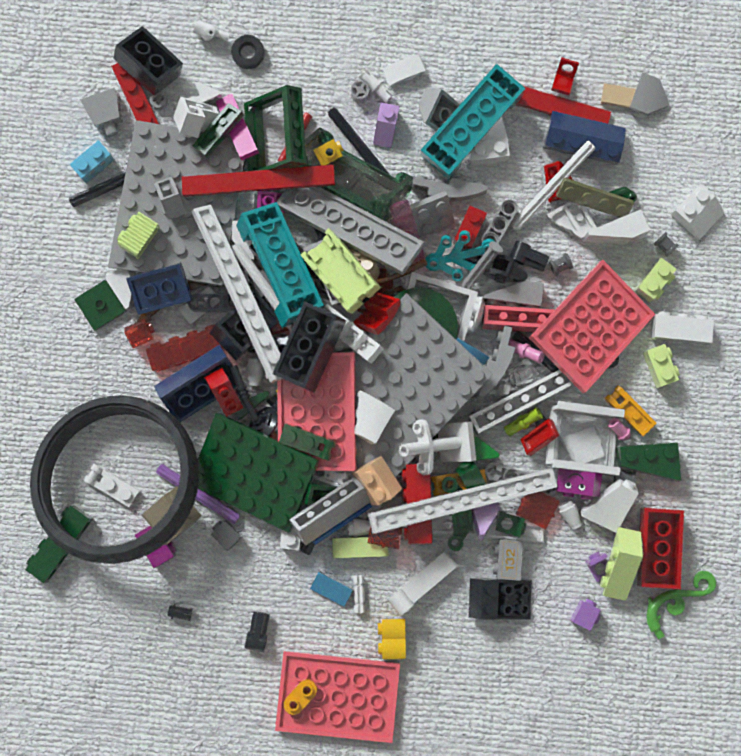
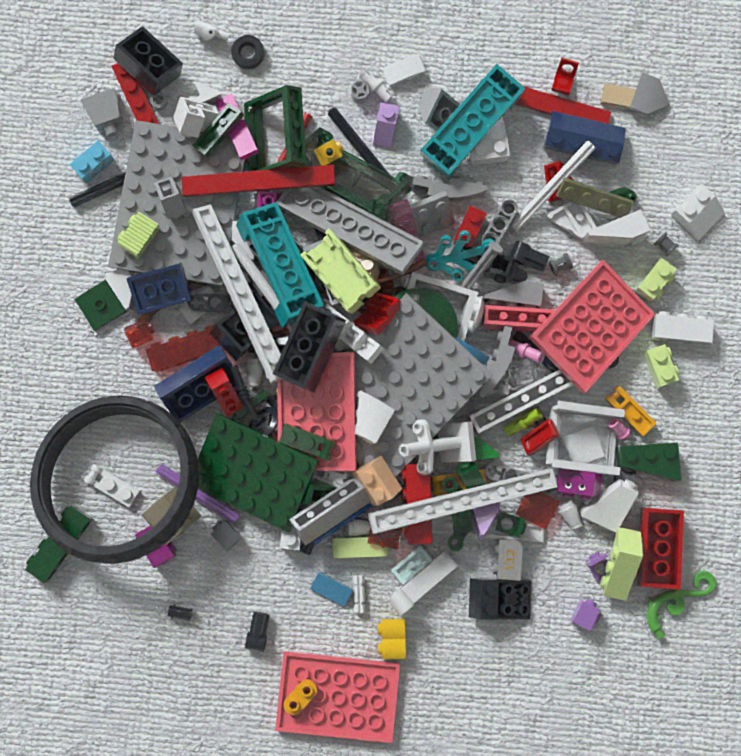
(411, 565): none -> light aqua plate

